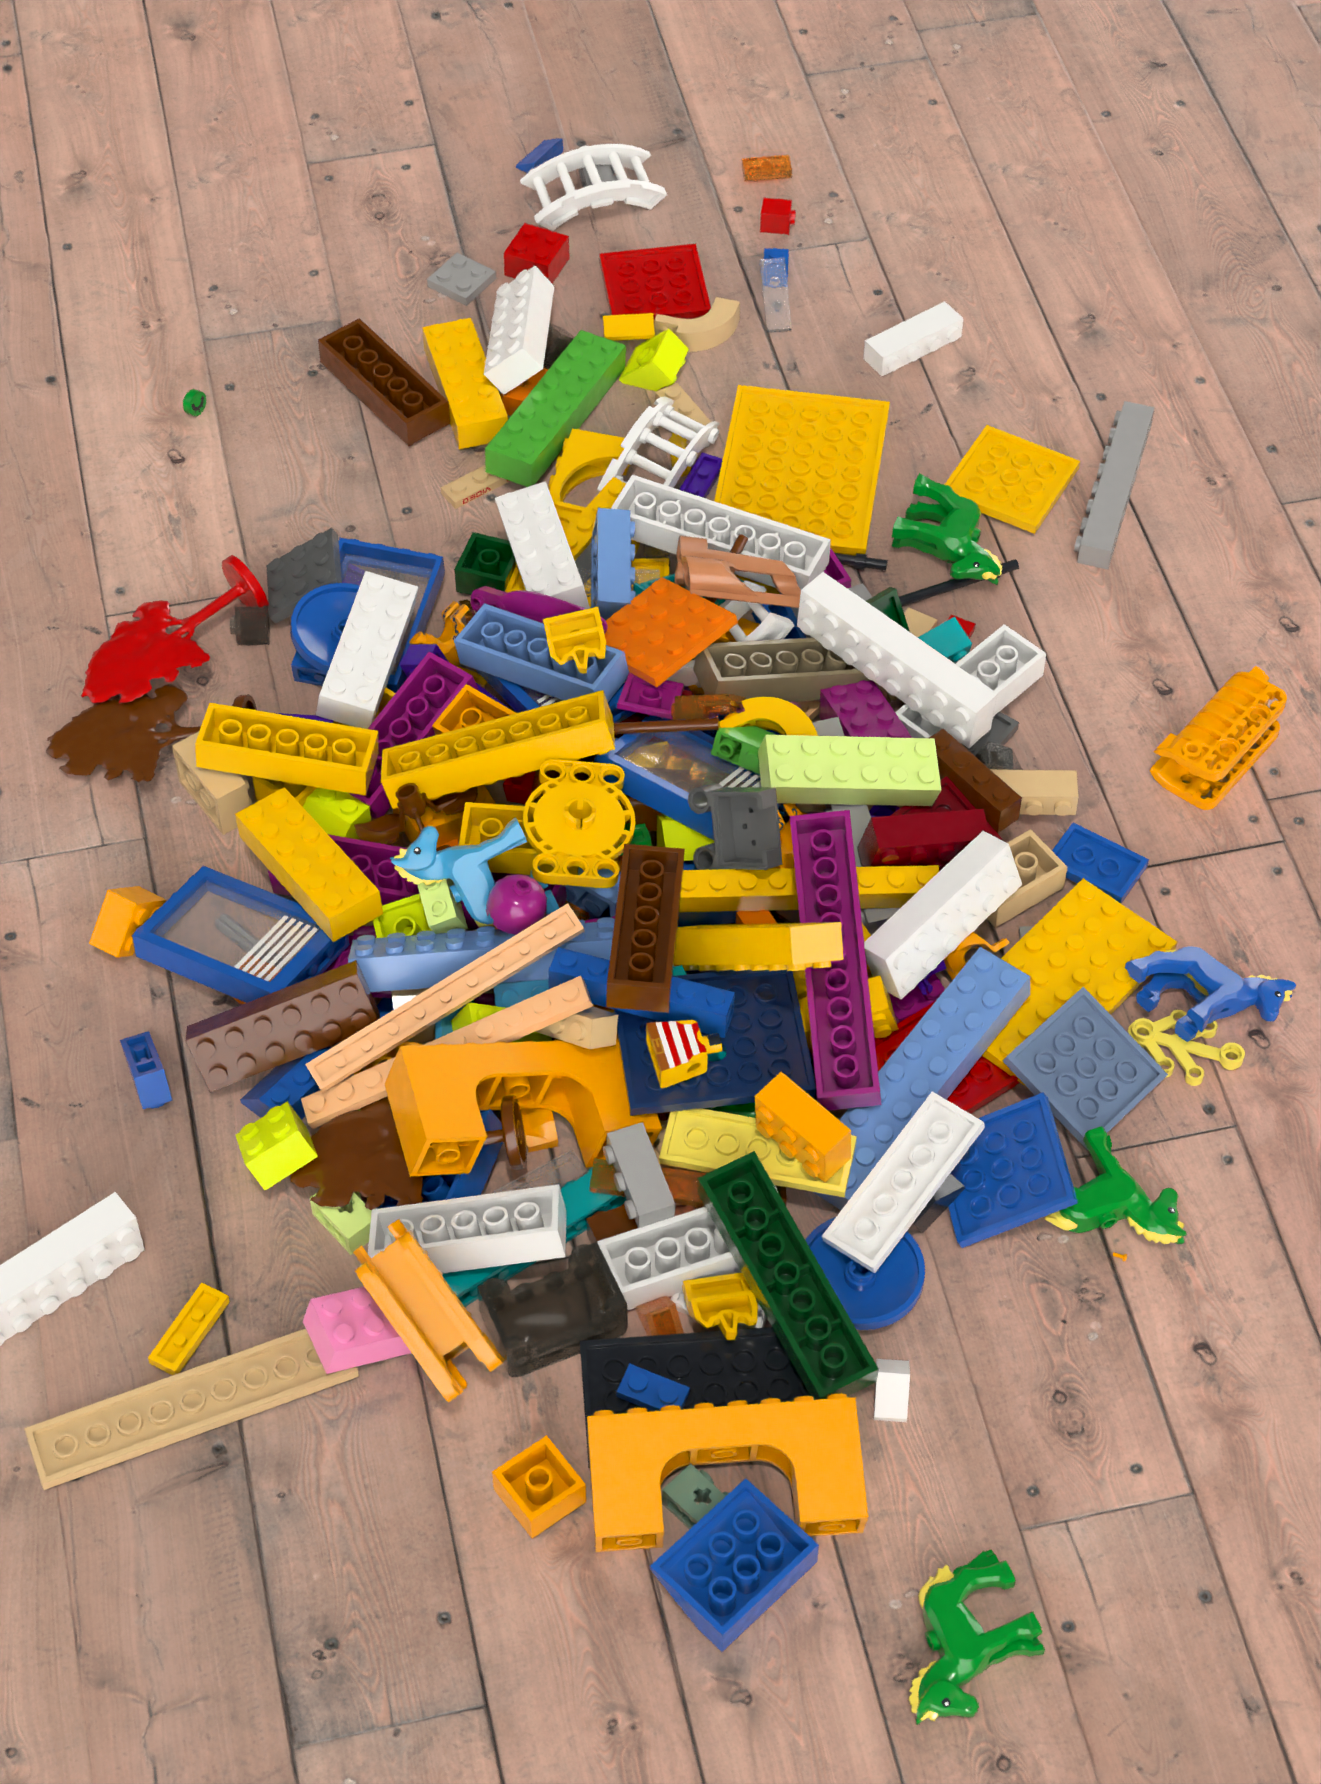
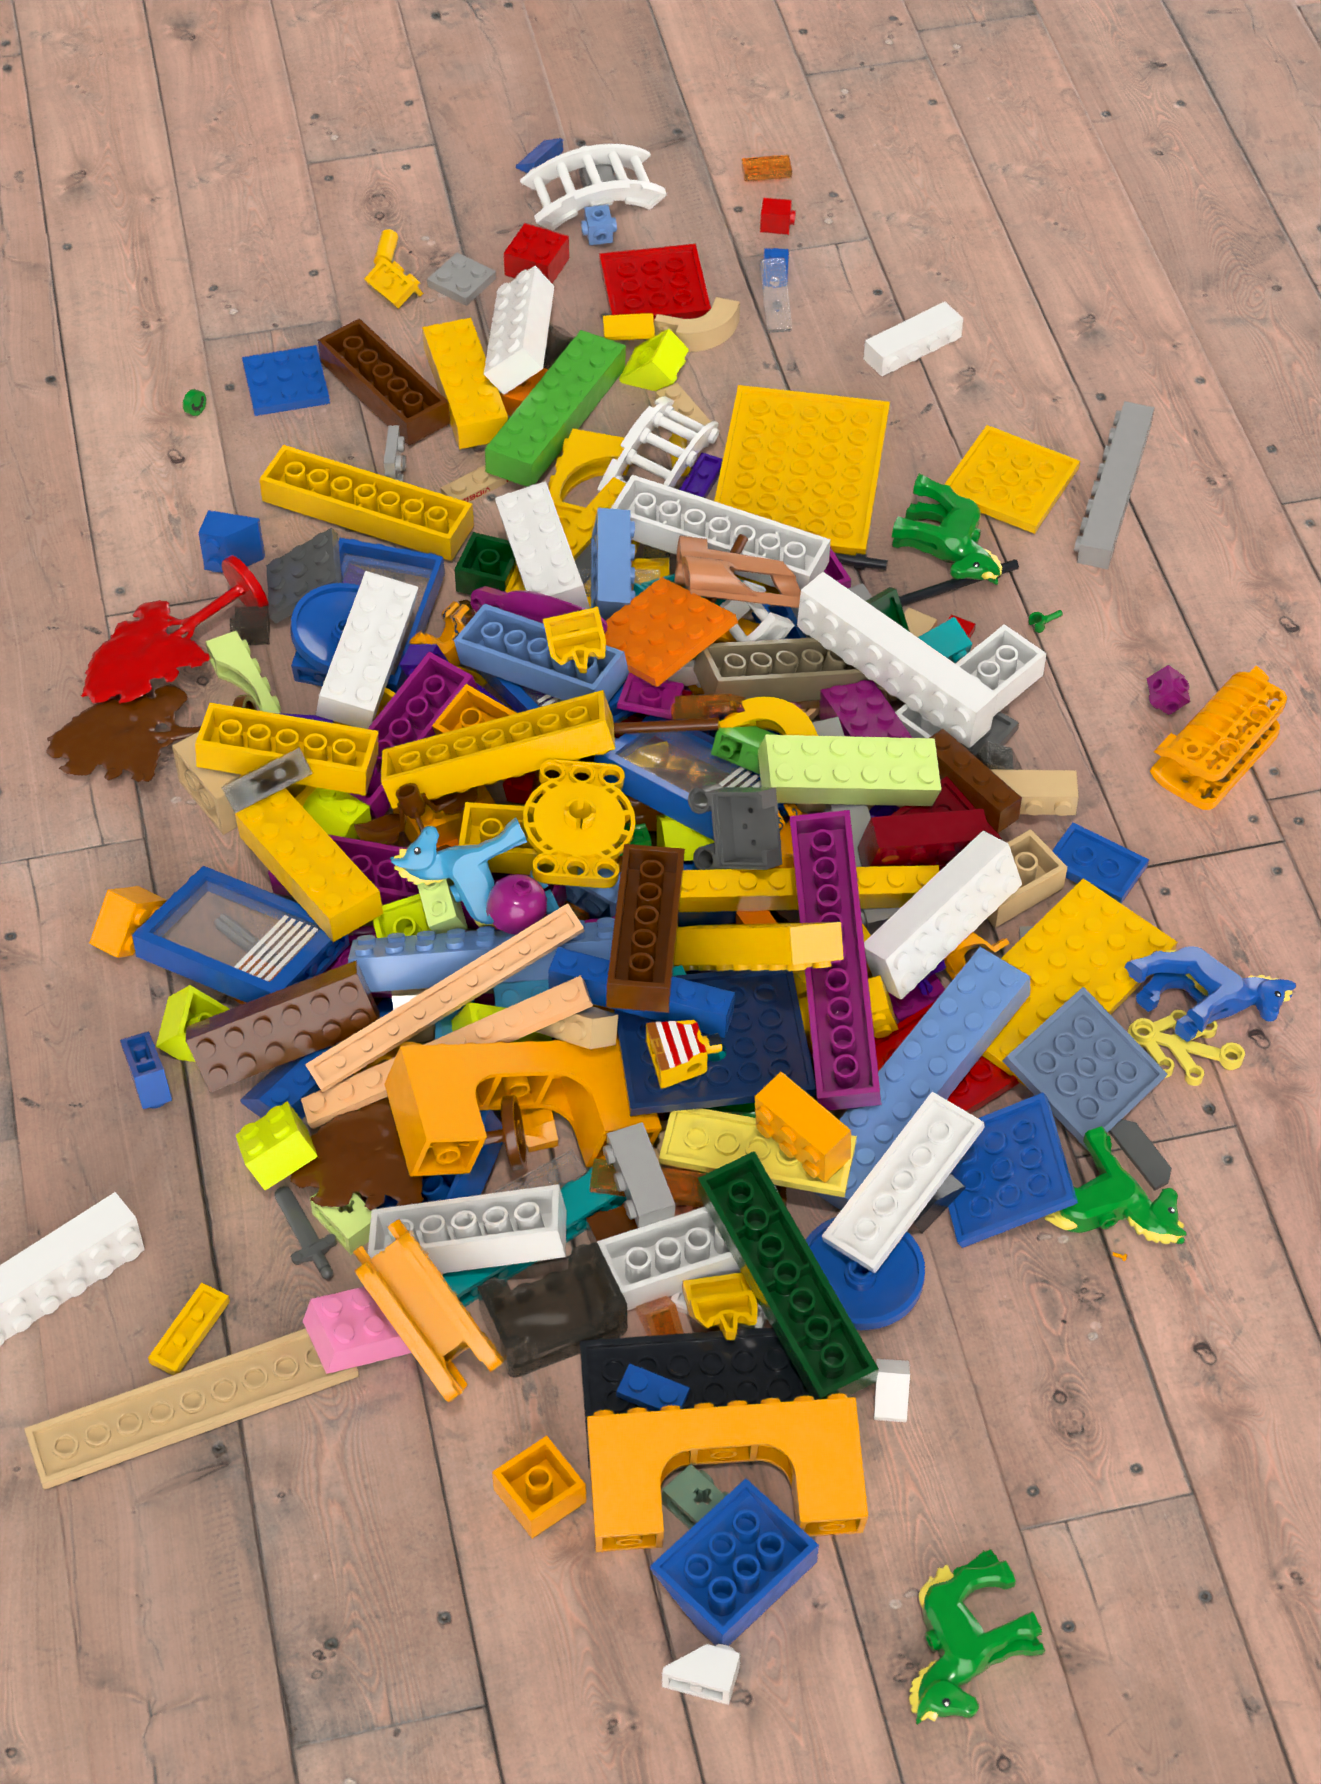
(181, 1011): none -> neon yellow slope
(230, 535): none -> blue slope
(233, 664): none -> yellowish green arch
(266, 779): none -> clear smoke slope
(285, 380): none -> blue plate
(312, 1247): none -> dark grey sword
(367, 502): none -> yellow brick
(386, 246): none -> yellow cylinder
(392, 282): none -> yellow bracket
(394, 460): none -> light grey plate
(598, 225): none -> medium blue brick
(704, 1673): none -> white slope
(1041, 620): none -> green hand
(1142, 1153): none -> dark grey piece
(1168, 690): none -> magenta brick

